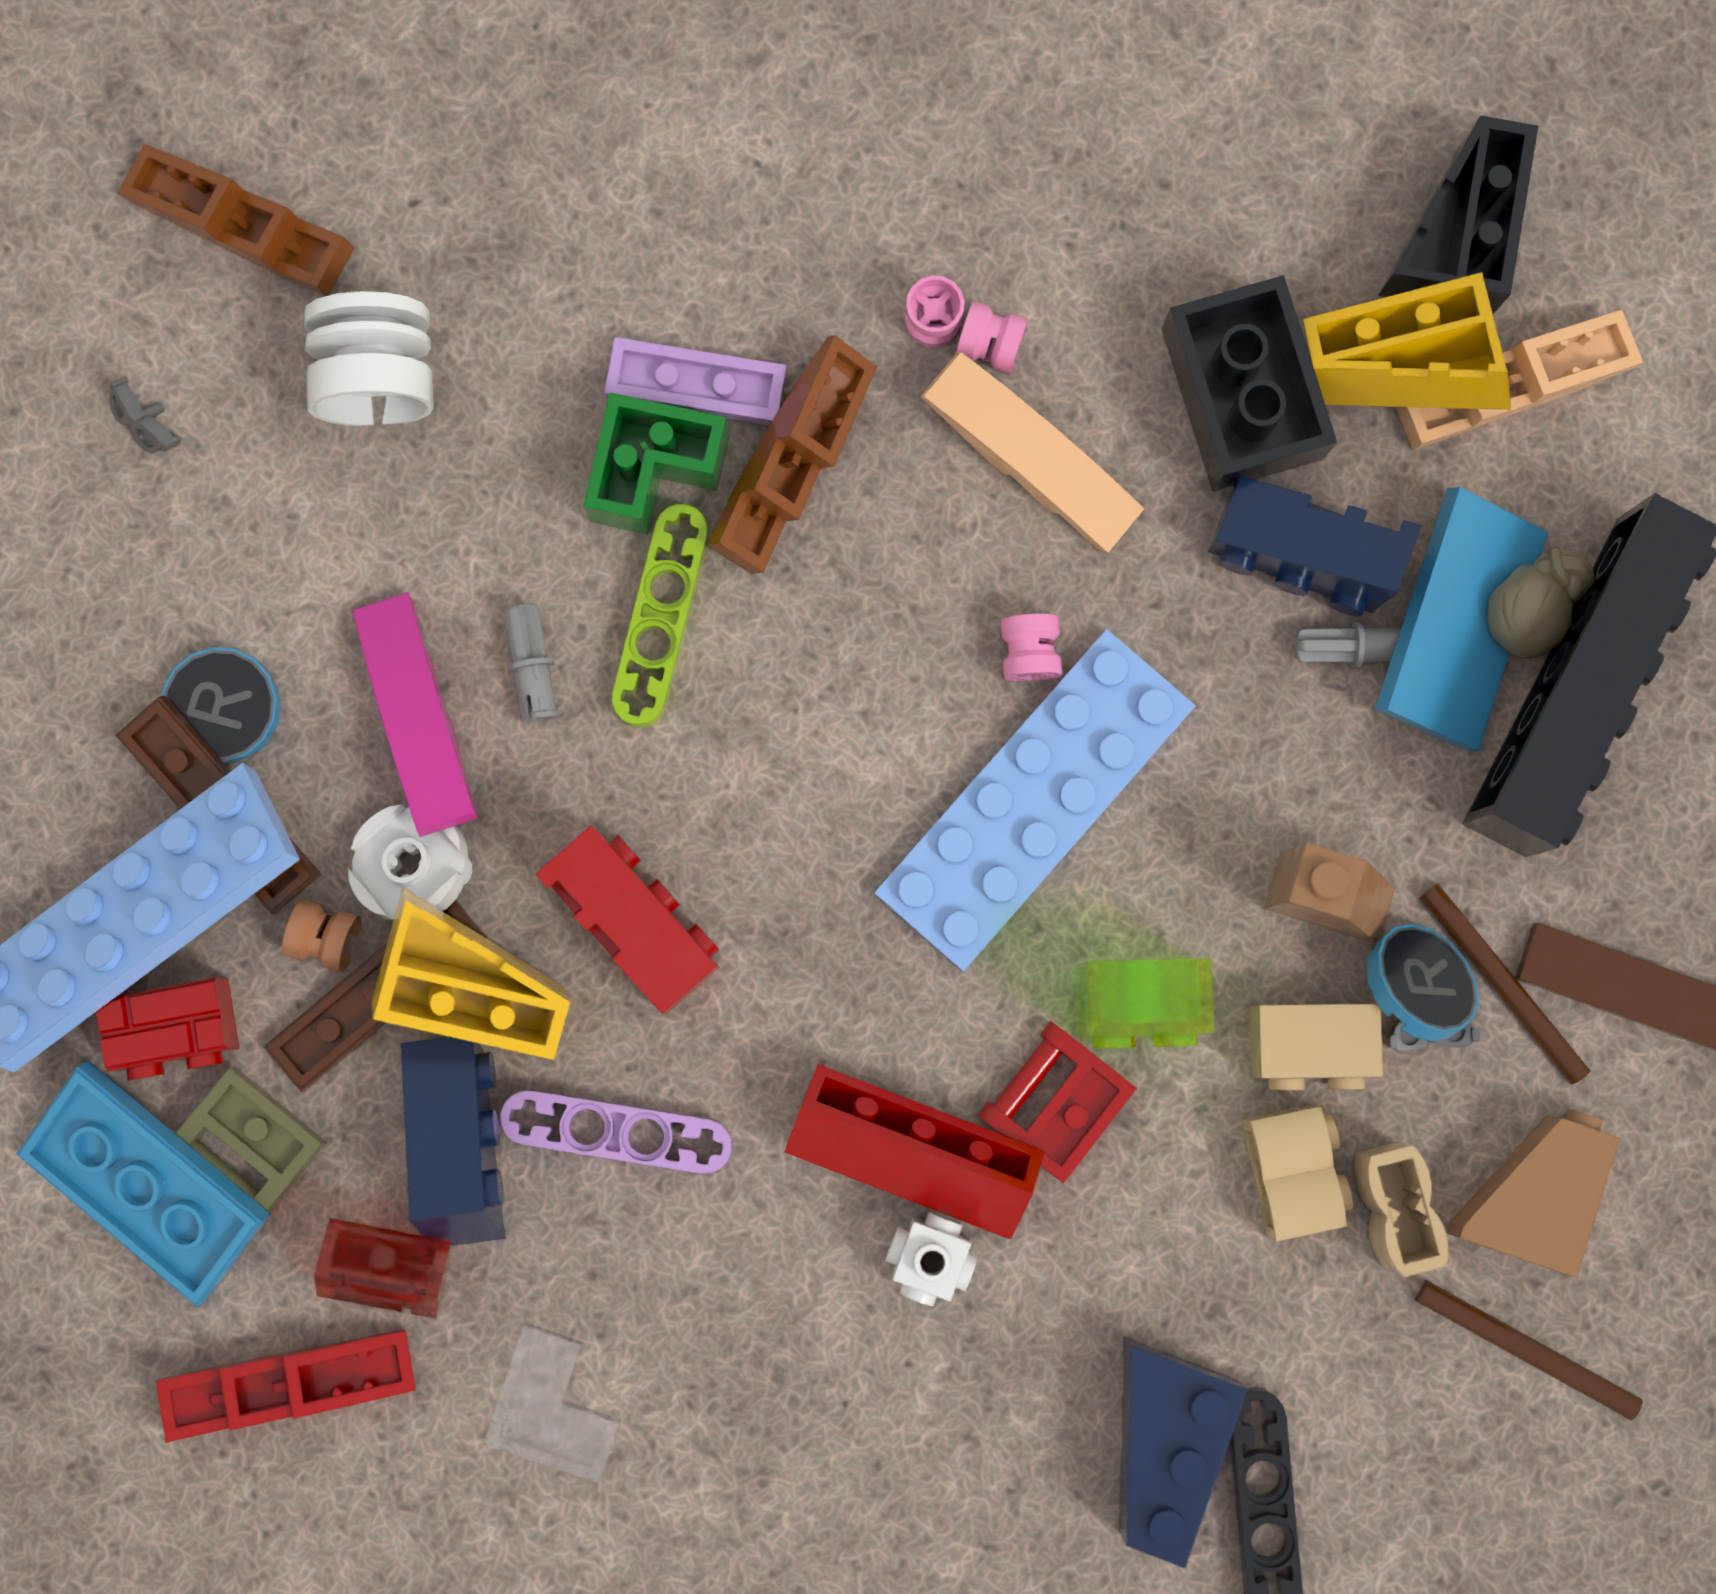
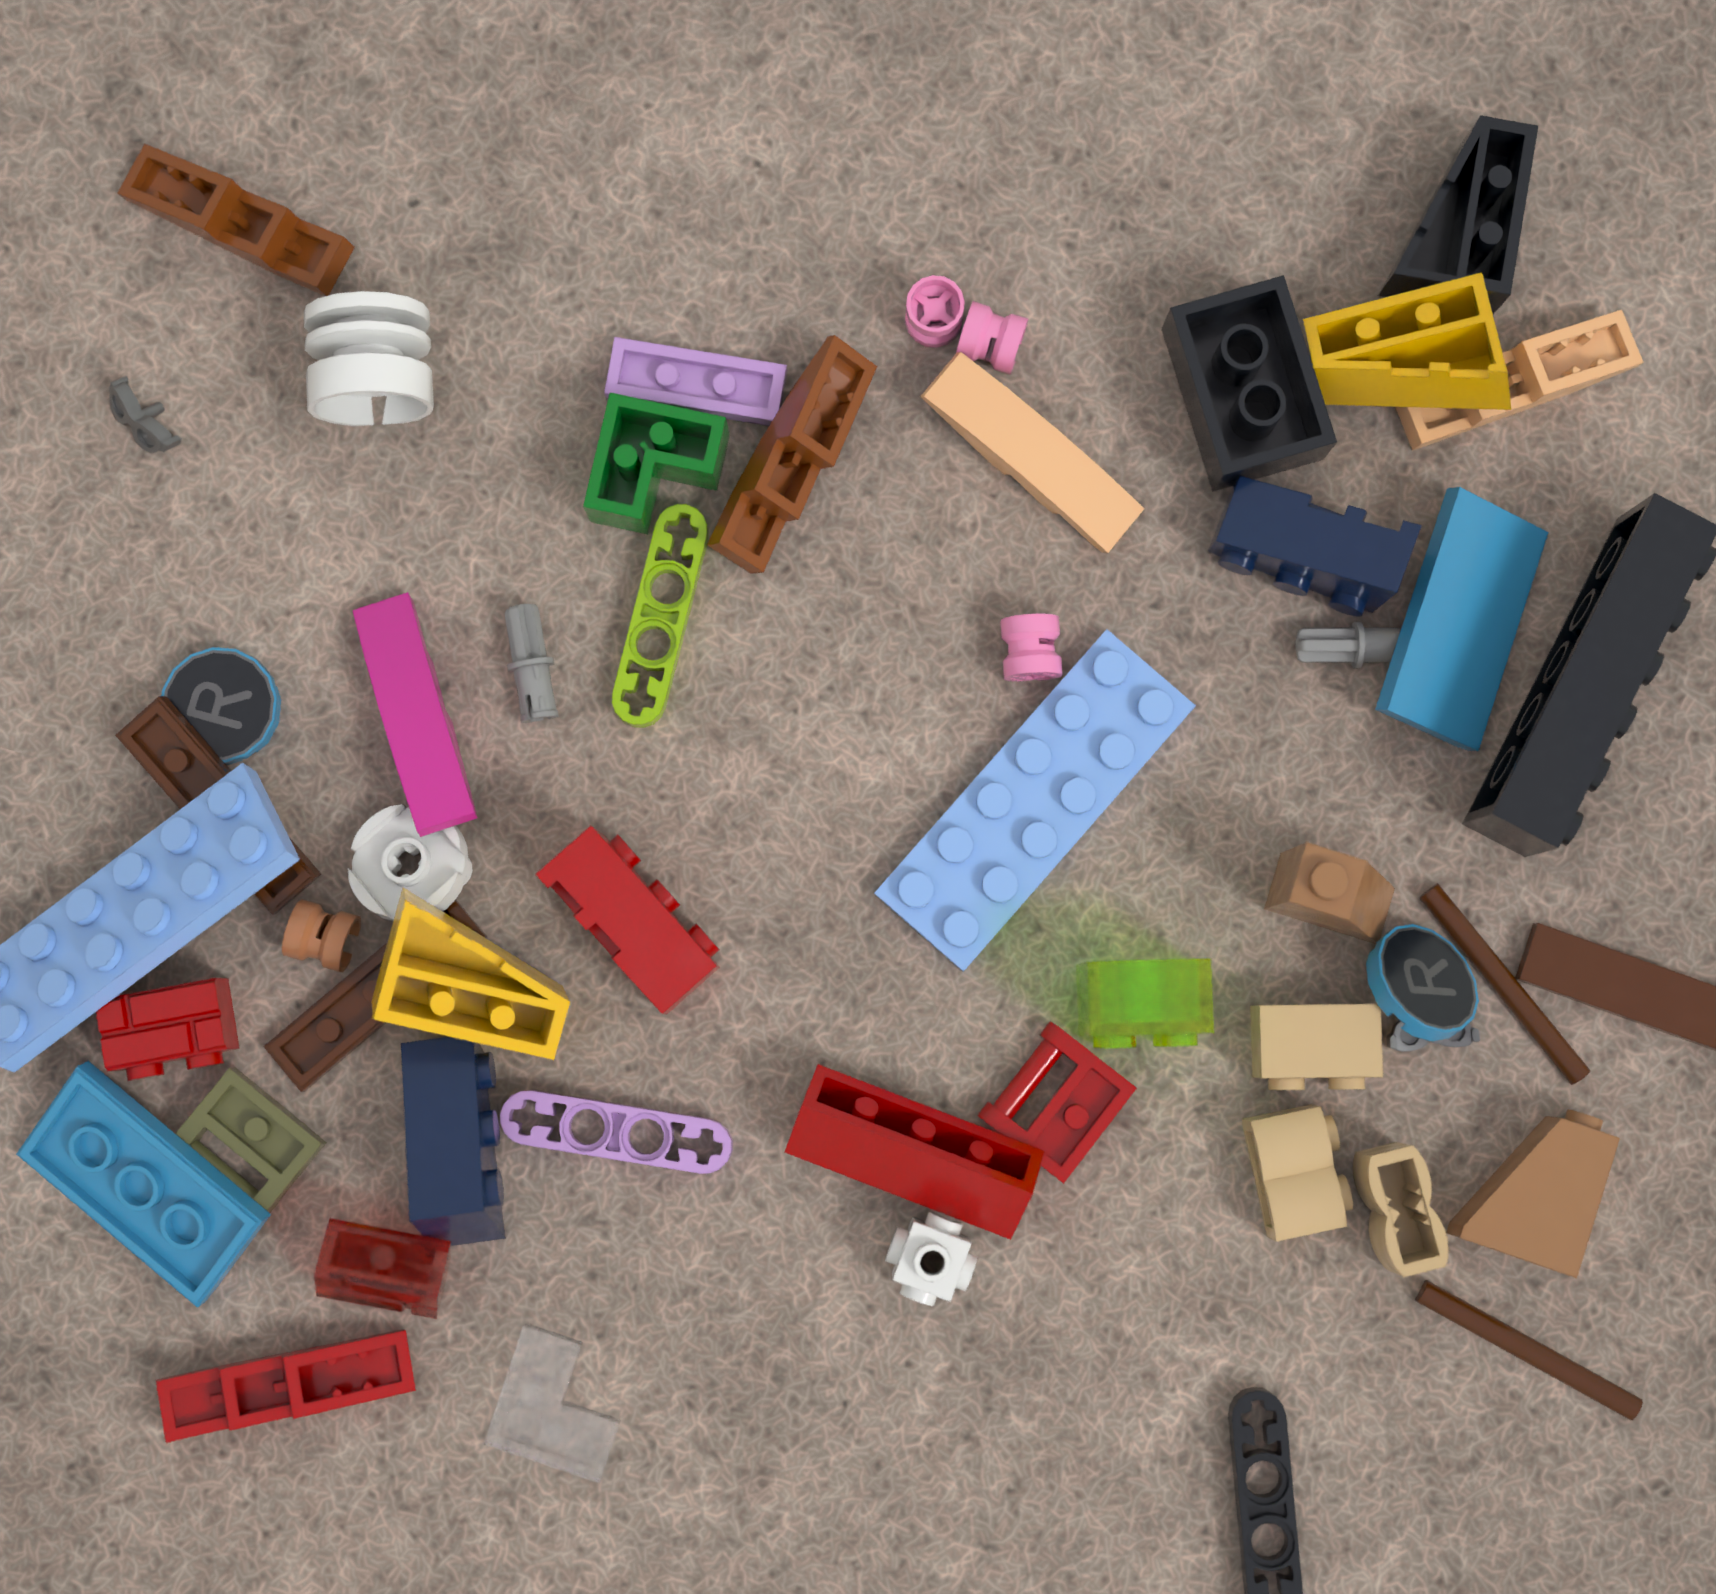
(1172, 1448): dark blue wedge -> none
(1535, 602): dark tan hair -> none

